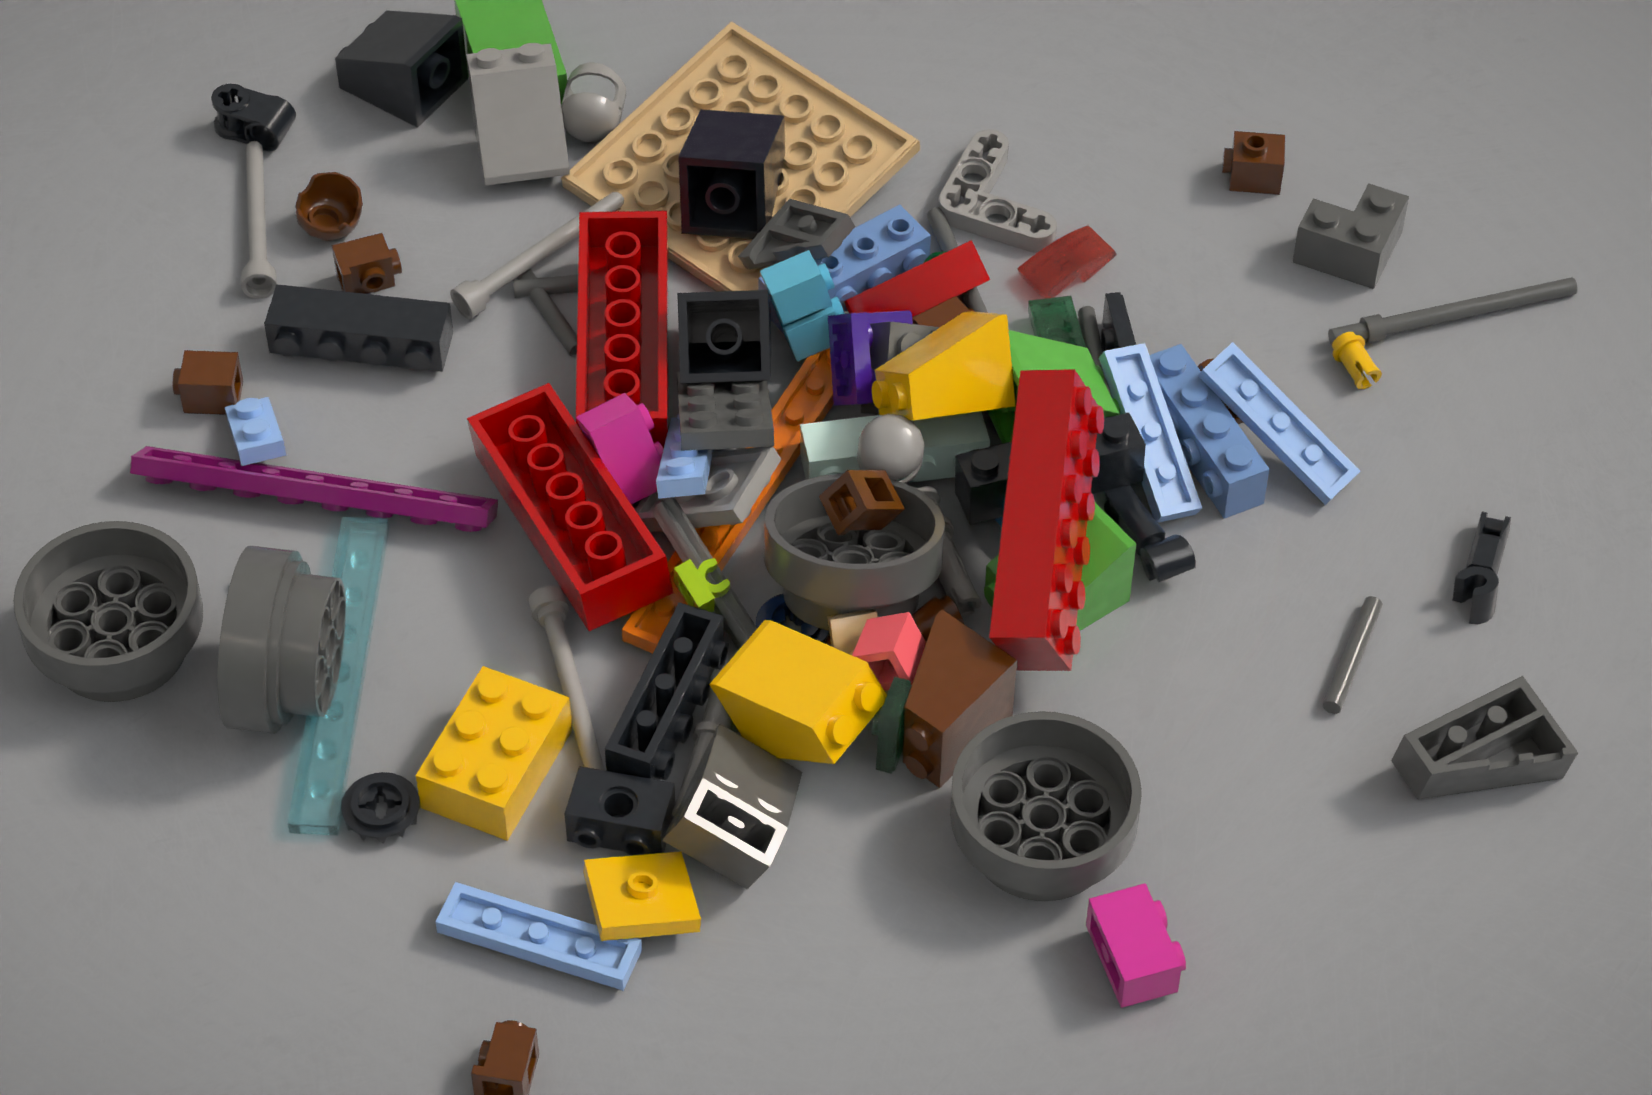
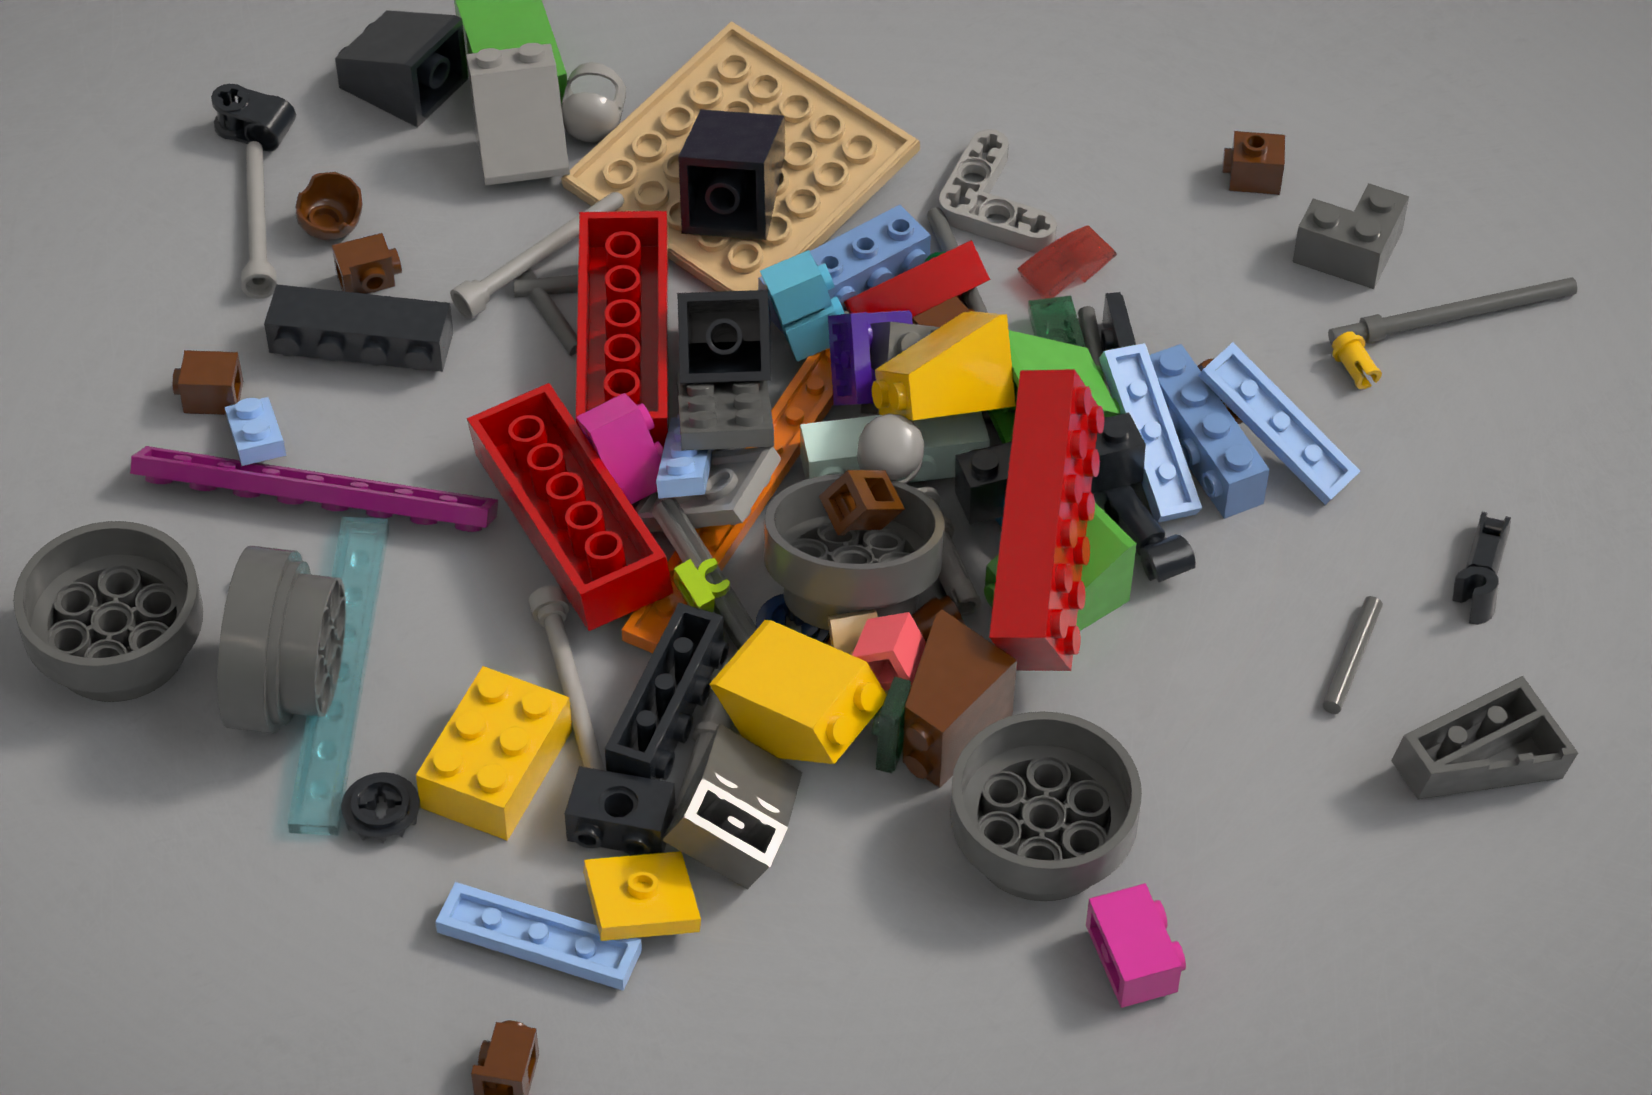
(796, 230): dark grey wing -> none

